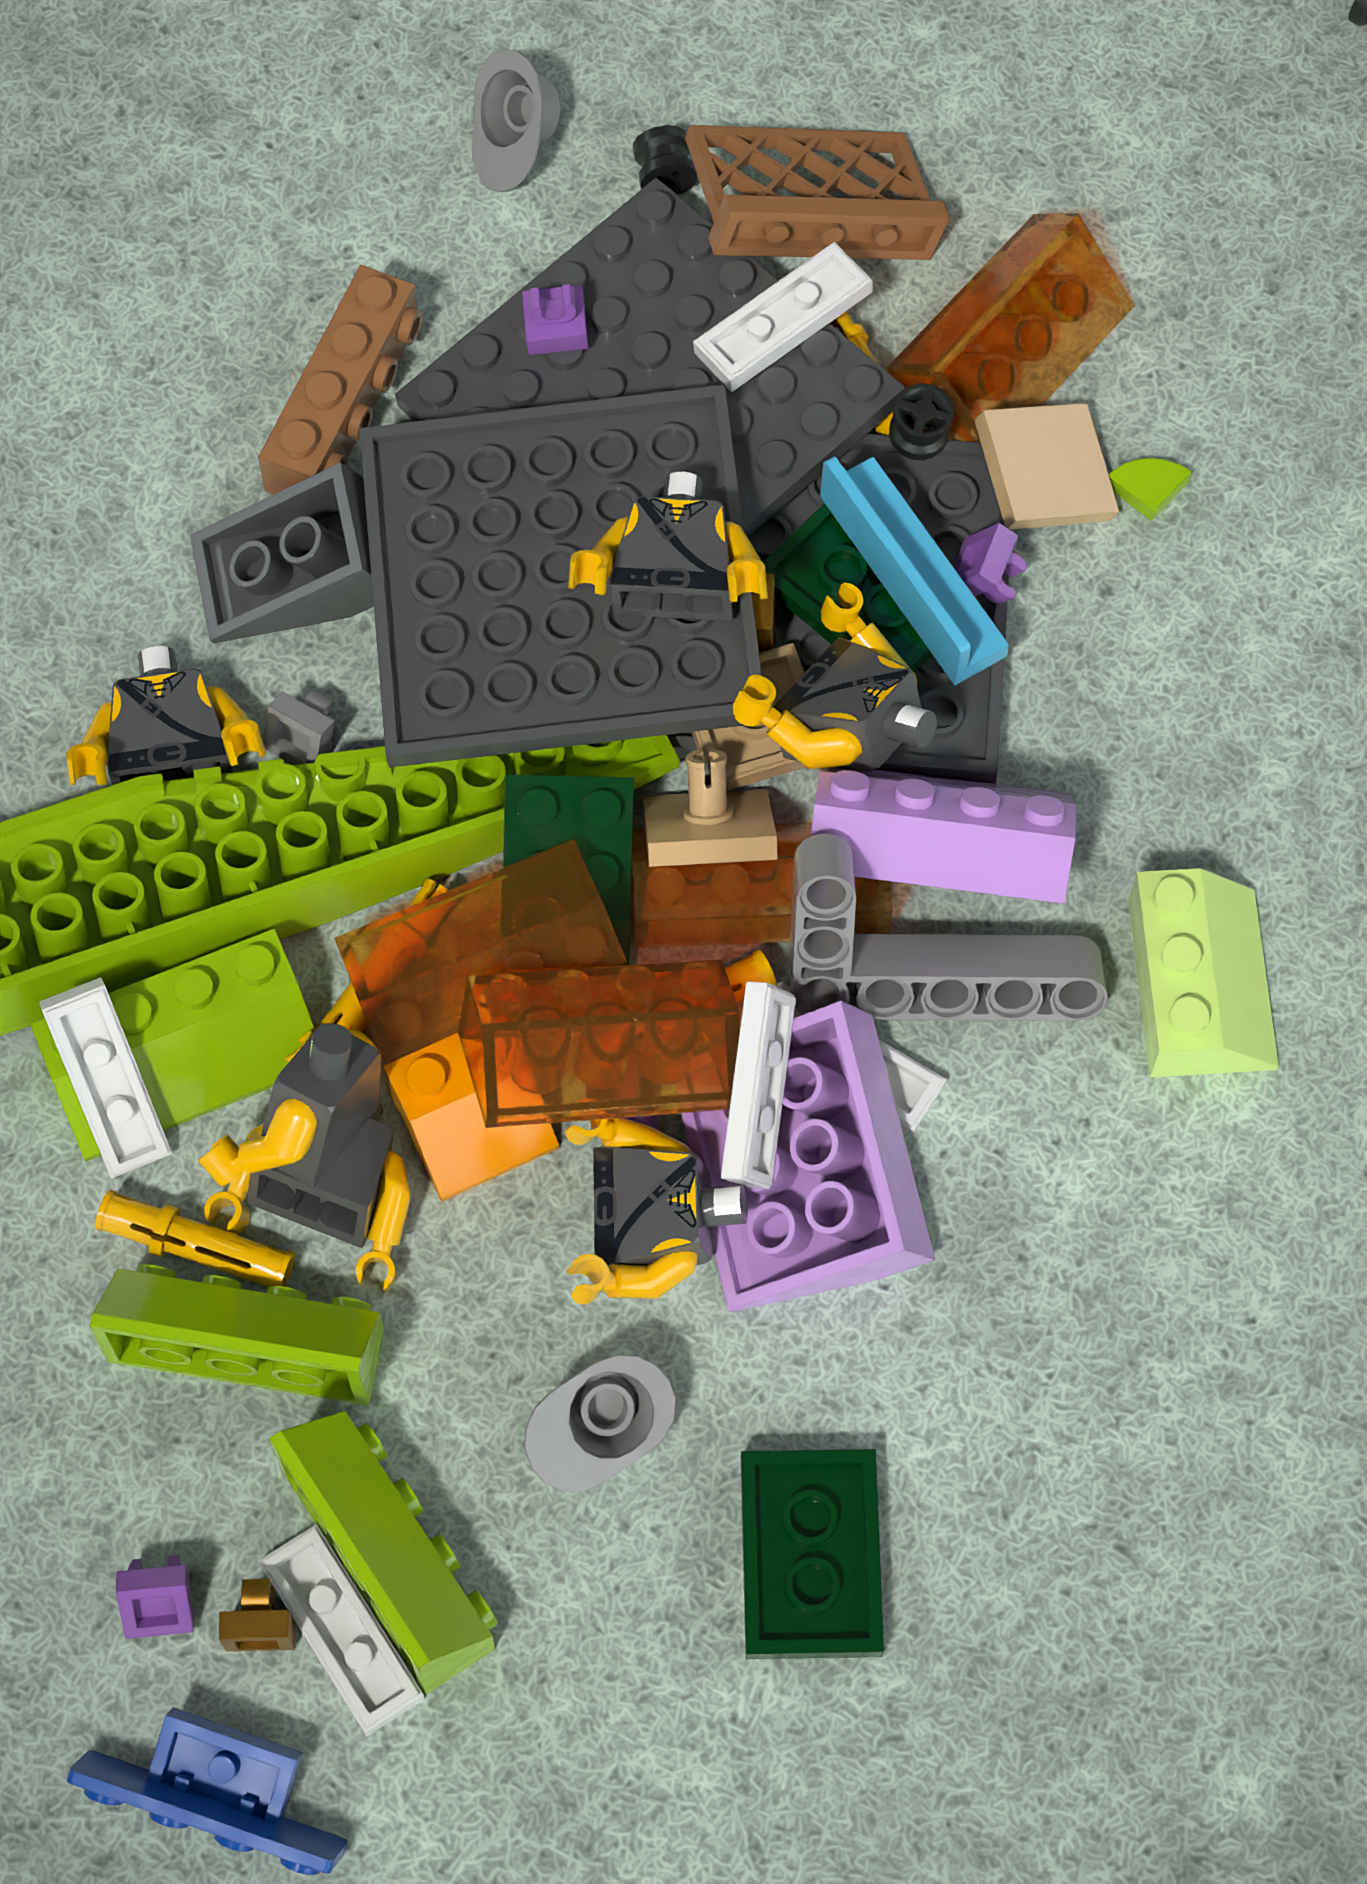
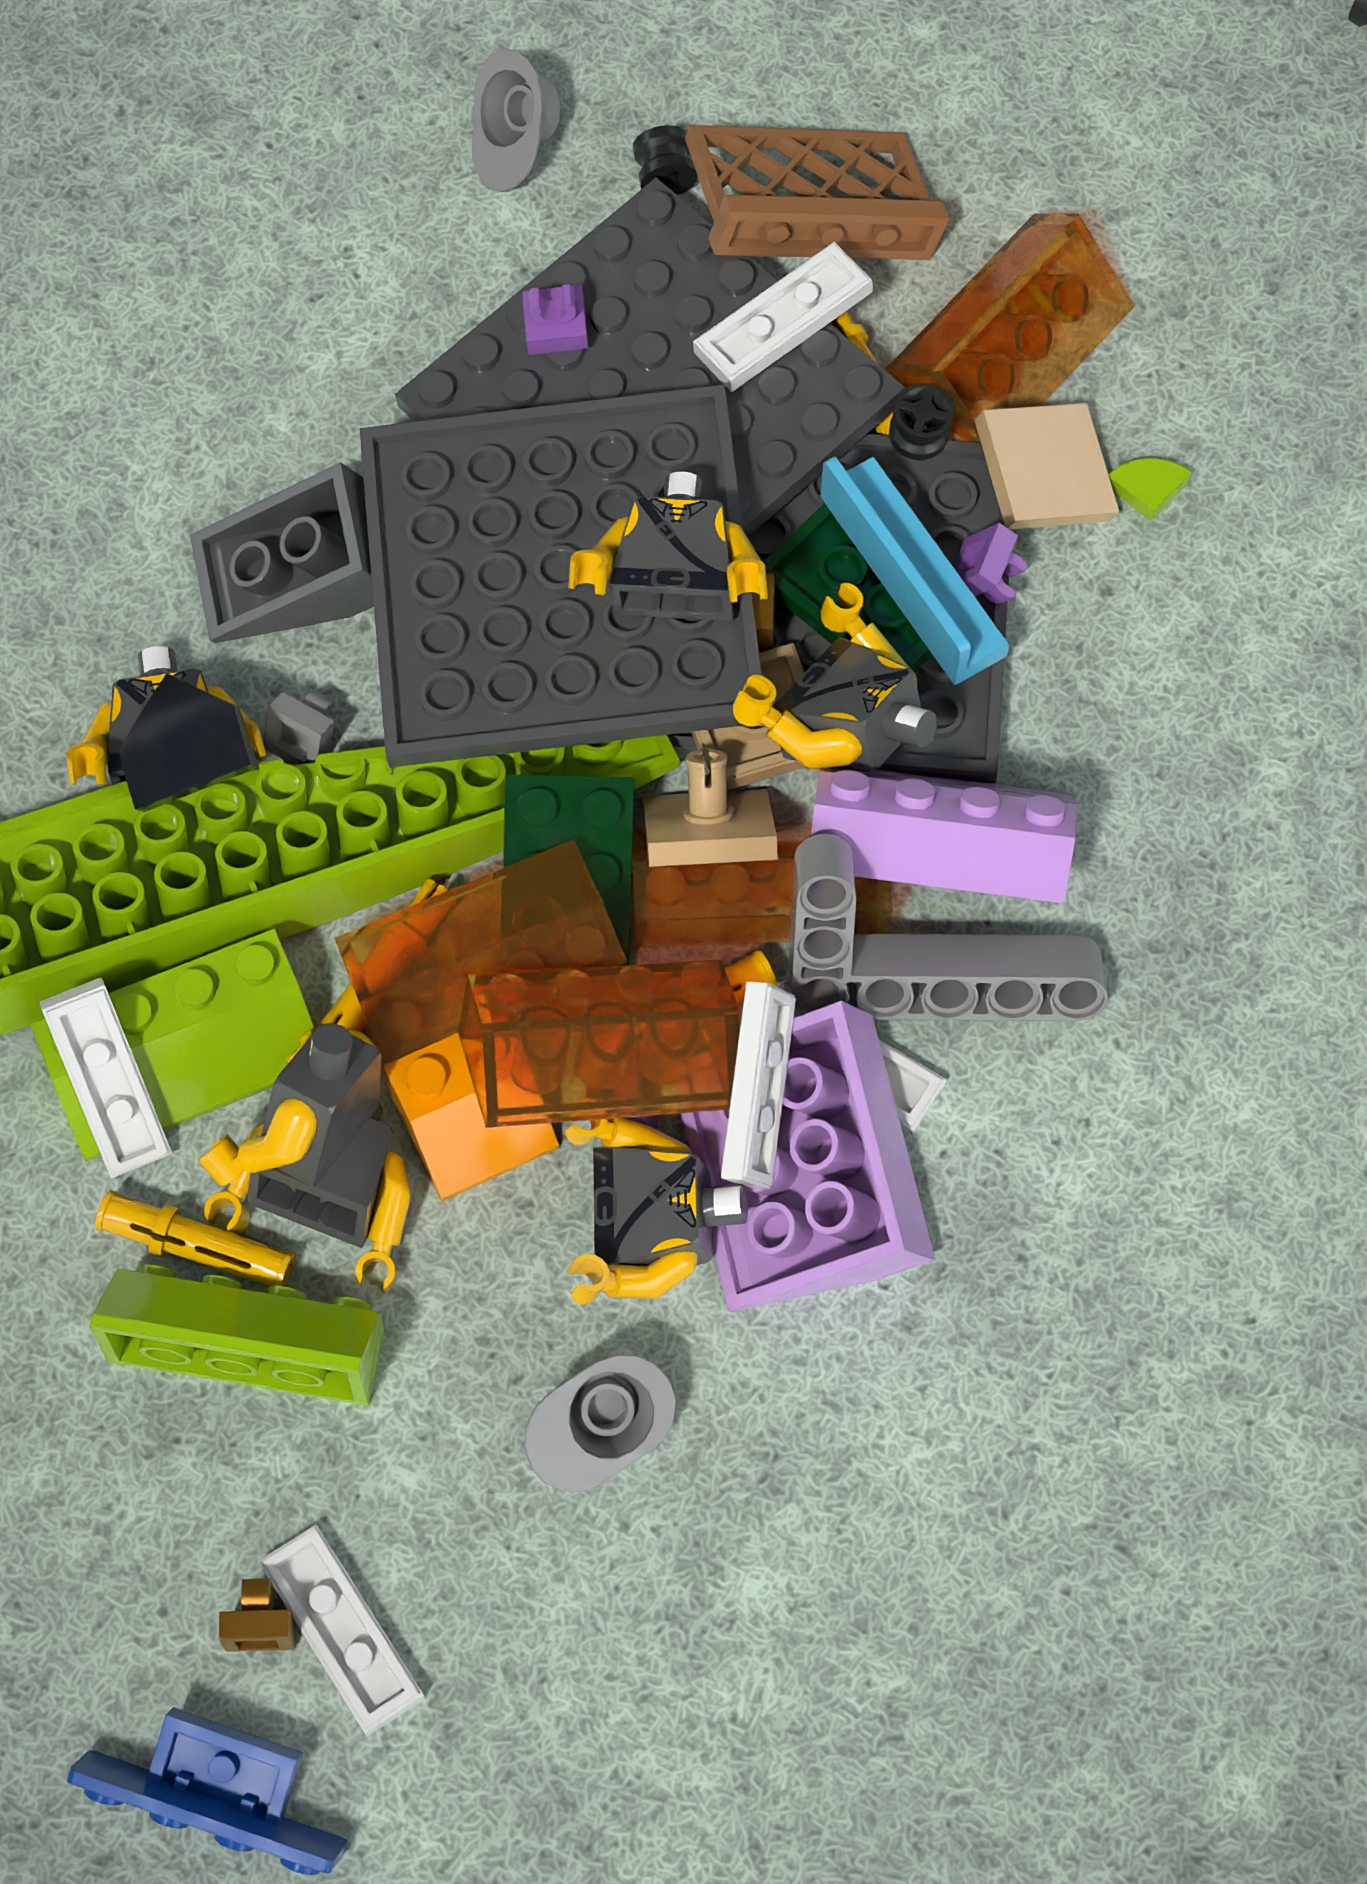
(155, 1599): medium lavender tile -> none
(183, 745): none -> black slope
(342, 379): medium nougat brick -> none
(385, 1548): lime slope -> none
(811, 1554): dark green plate -> none
(1200, 974): yellowish green slope -> none

